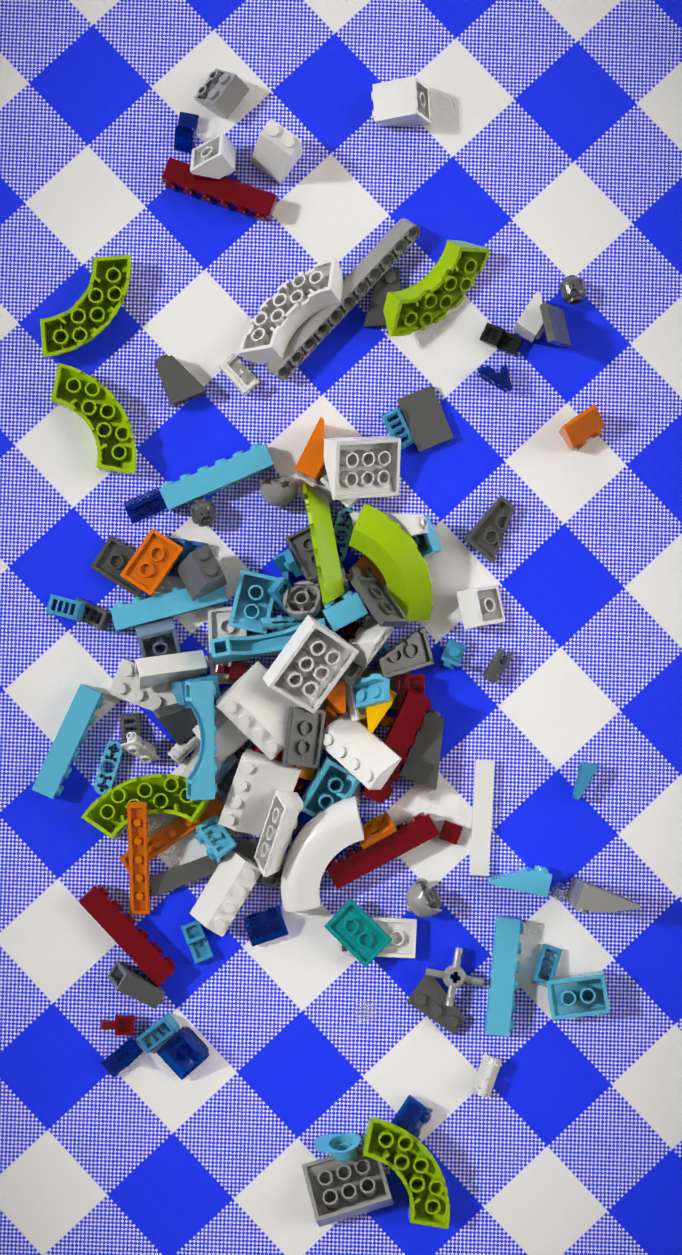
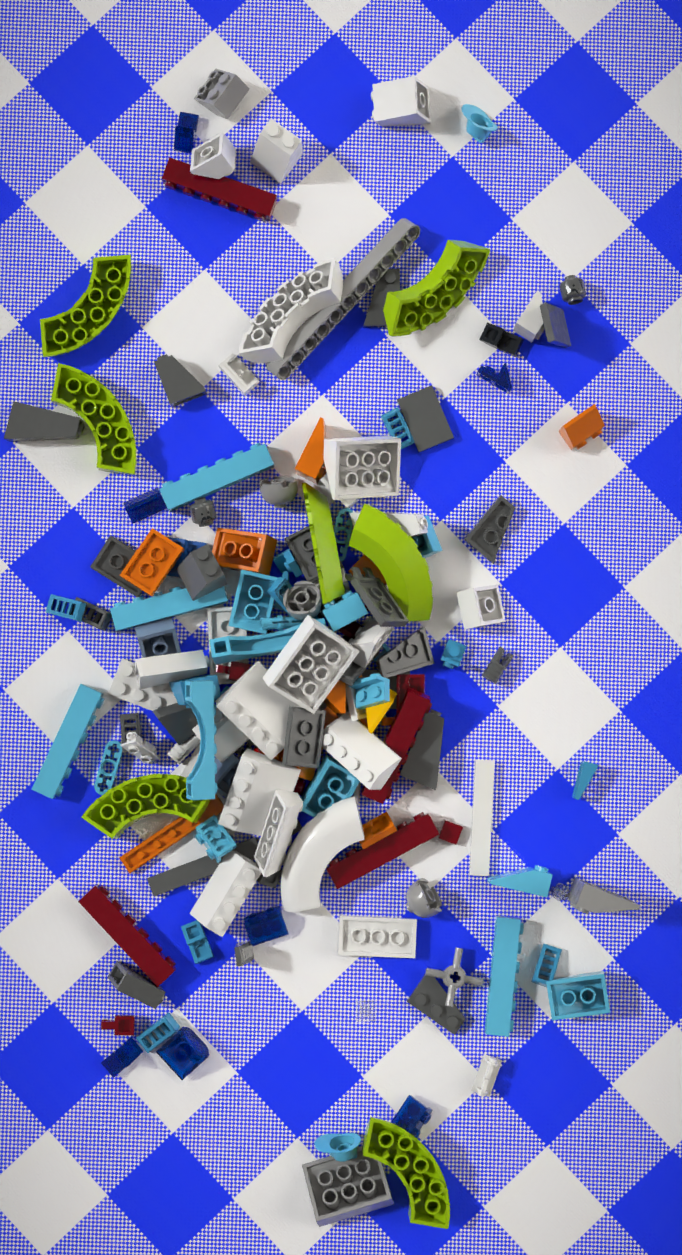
(40, 424): none -> dark grey slope
(138, 858): orange tile -> none
(243, 953): none -> dark grey slope
(244, 550): none -> orange slope
(358, 932): teal tile -> none
(478, 123): none -> medium azure piece

